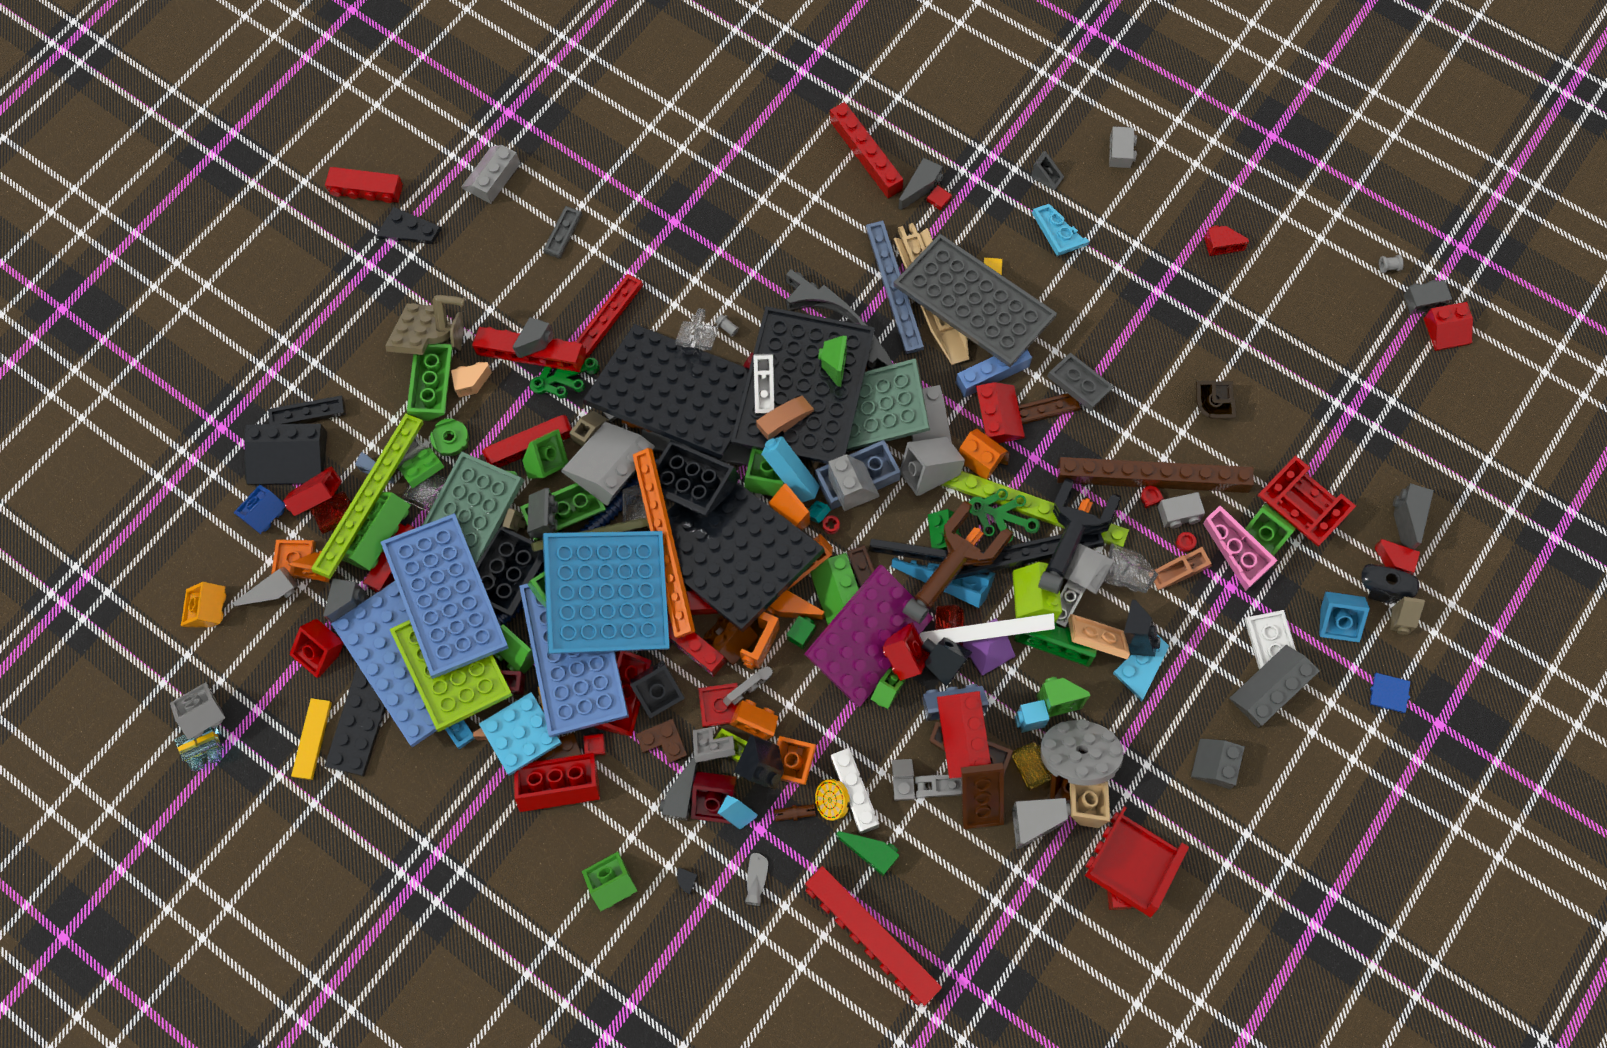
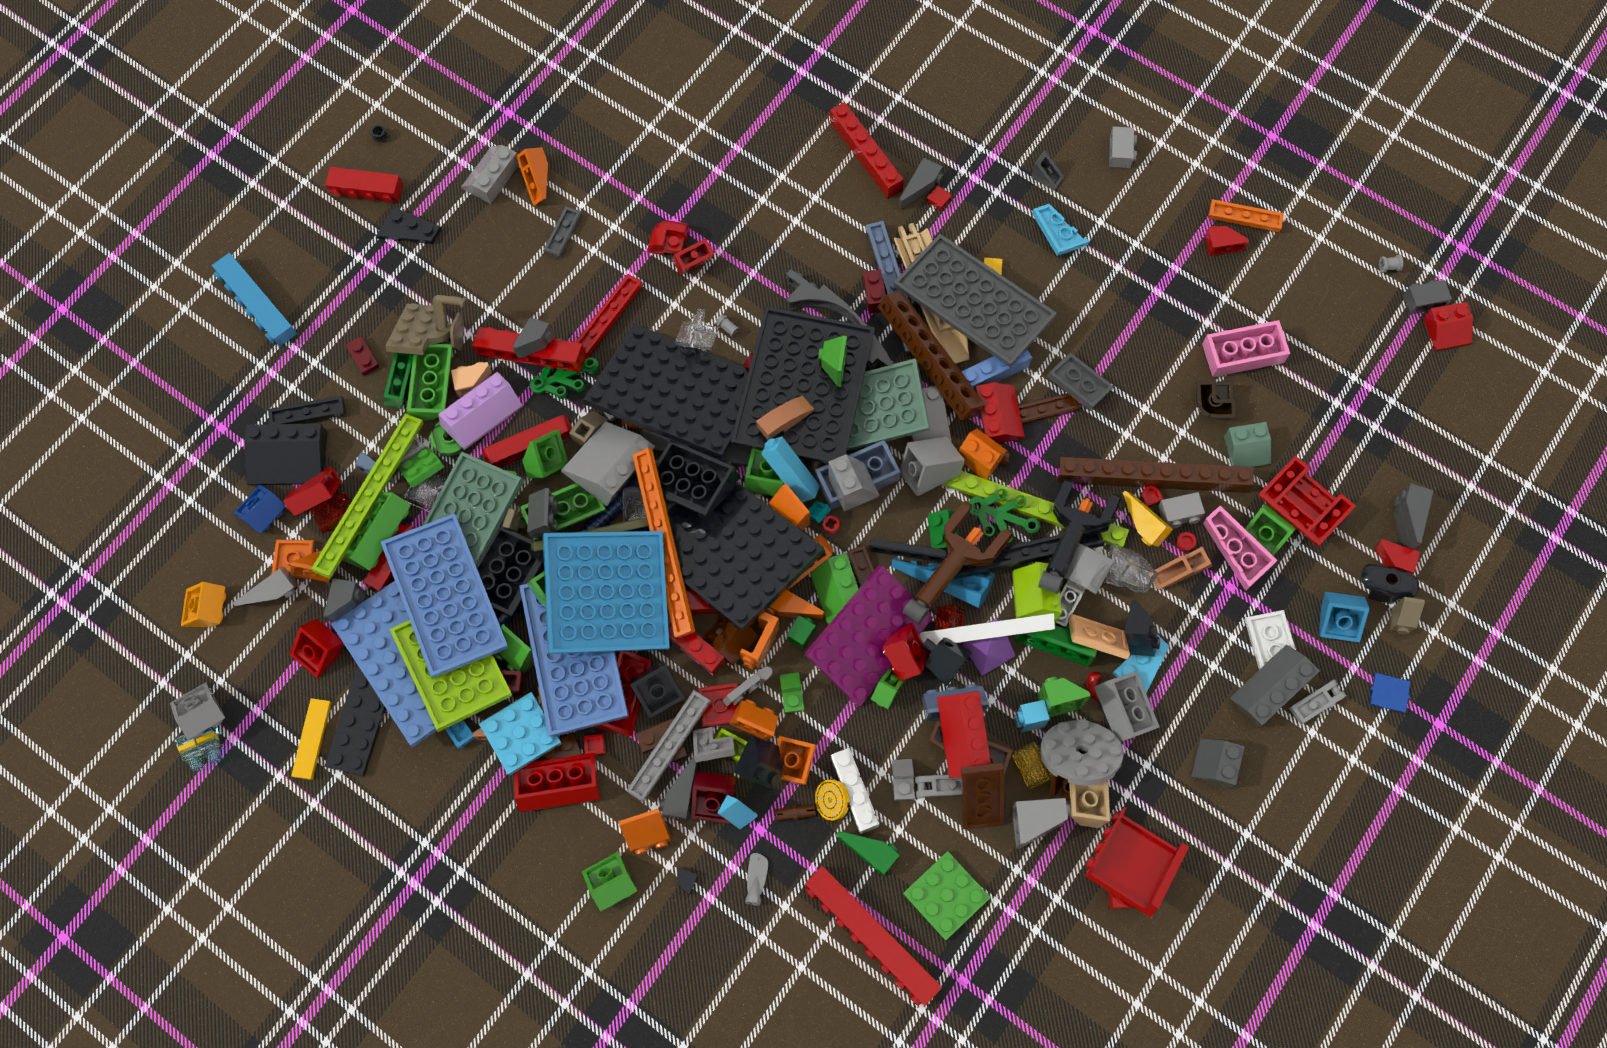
(254, 299): none -> dark azure brick
(362, 355): none -> dark red plate
(379, 129): none -> black plate
(398, 380): none -> green brick
(480, 411): none -> lavender slope
(534, 171): none -> orange slope
(645, 831): none -> orange slope
(668, 237): none -> red brick
(668, 746): none -> light grey tile
(693, 257): none -> red brick
(764, 382): white slope -> none
(791, 693): none -> bright green slope
(873, 290): none -> dark red brick
(931, 355): none -> reddish brown brick
(946, 895): none -> bright green plate
(1093, 680): none -> red arm
(1126, 706): none -> light grey slope
(1147, 523): none -> yellow slope
(1246, 215): none -> orange plate
(1246, 348): none -> bright pink brick
(1249, 445): none -> sand green slope
(1317, 702): none -> light grey plate

